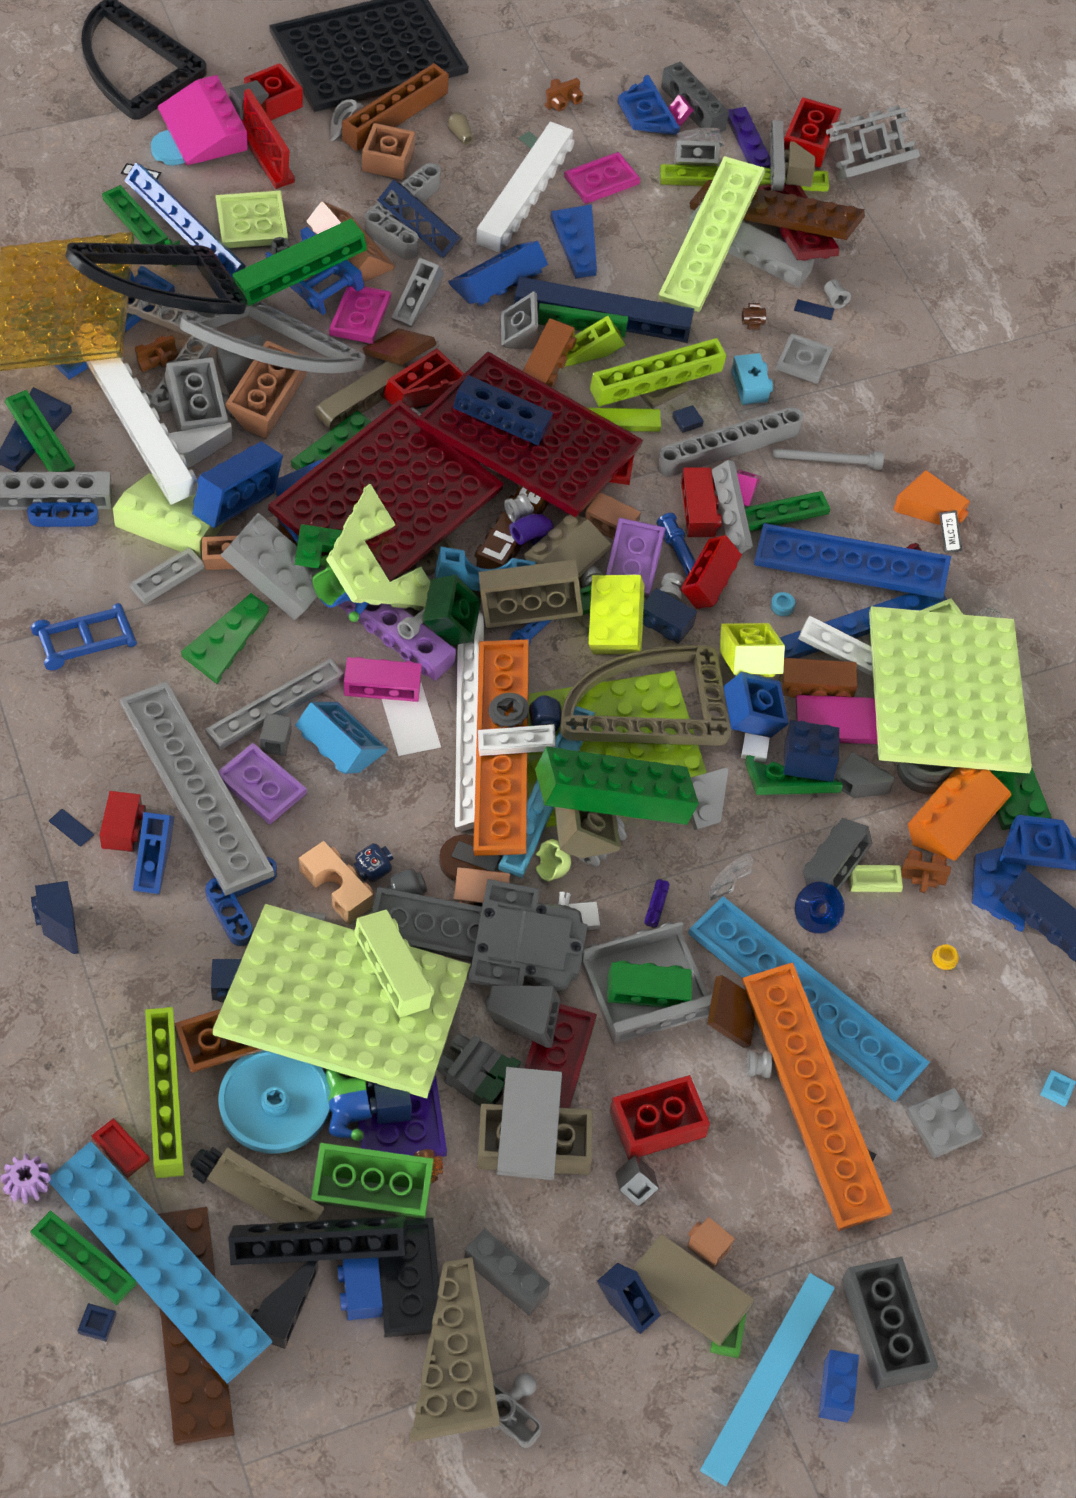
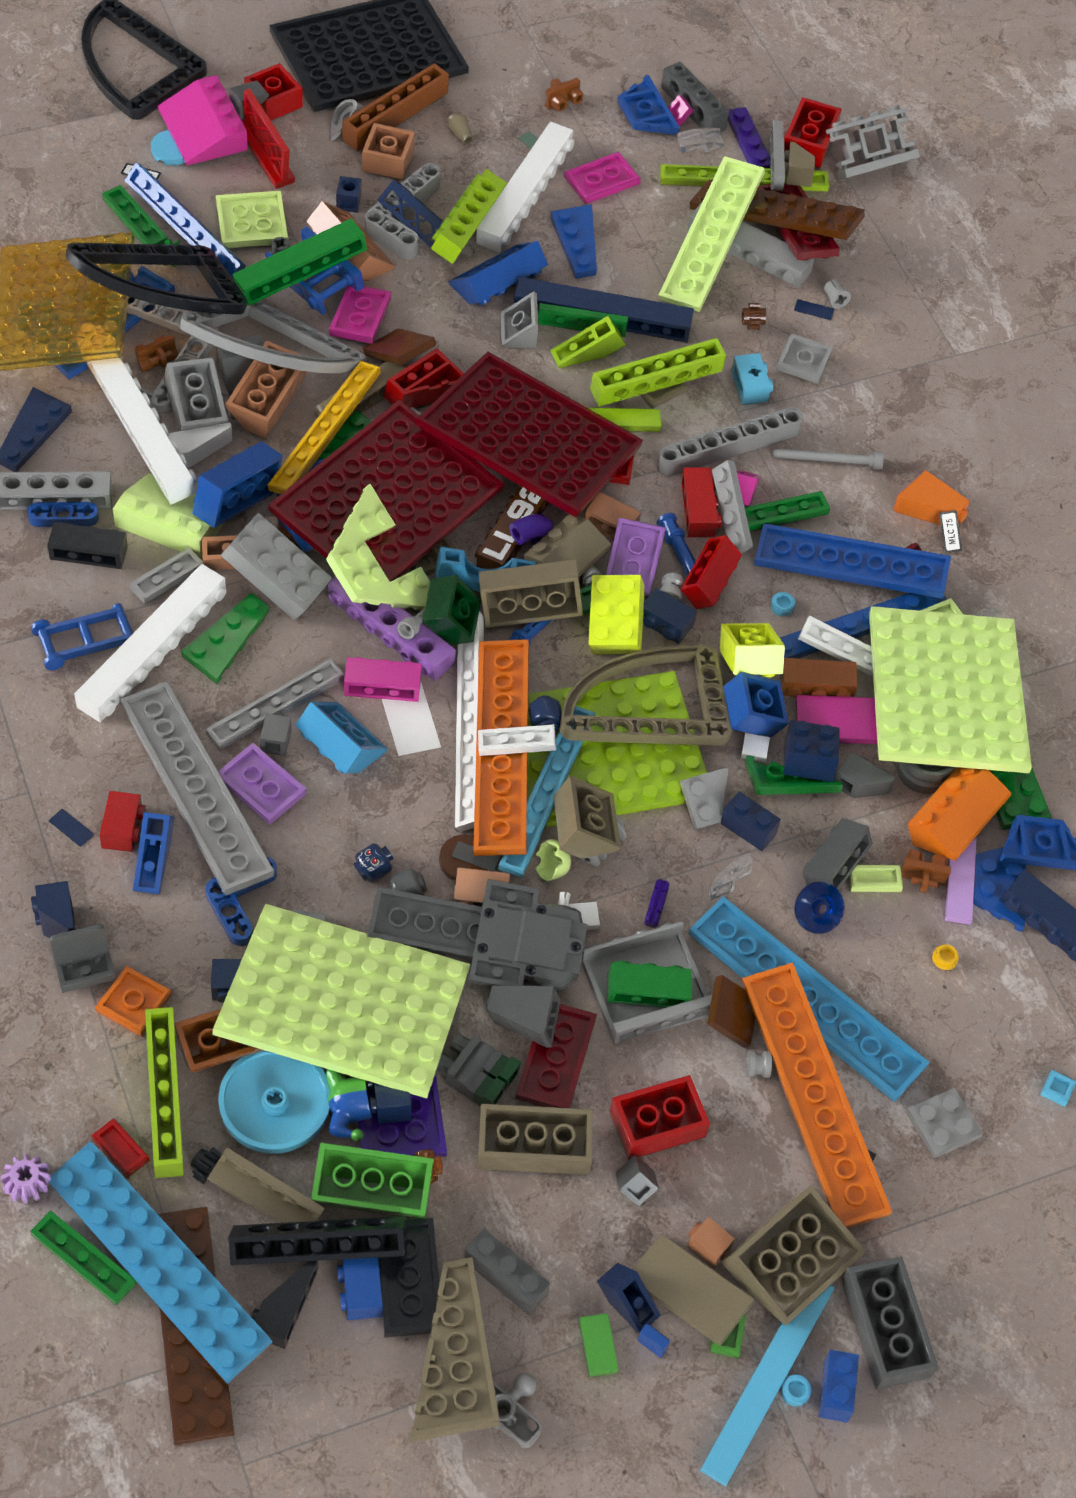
(39, 432): green plate -> none
(82, 957): none -> dark grey bracket
(87, 545): none -> black brick
(97, 1322): dark blue tile -> none
(129, 998): none -> orange tile
(150, 643): none -> white brick
(312, 542): green plate -> none
(325, 427): none -> yellow tile
(325, 865): light nougat arch -> none
(332, 592): bright green piece -> none
(349, 193): none -> dark blue brick
(393, 963): yellowish green brick -> none
(418, 292): light grey slope -> none
(467, 215): none -> lime brick
(502, 410): dark blue brick -> none
(504, 703): dark grey gear -> none
(518, 507): light grey wheel -> none
(529, 1123): light grey tile -> none
(551, 352): dark orange brick -> none
(598, 1345): none -> bright green tile
(616, 785): green brick -> none
(653, 1340): none -> blue tile
(687, 418): dark blue tile -> none
(696, 153): light grey brick -> none
(750, 821): none -> dark blue brick
(794, 1255): none -> dark tan slope
(795, 1390): none -> medium azure tile
(961, 887): none -> lavender tile

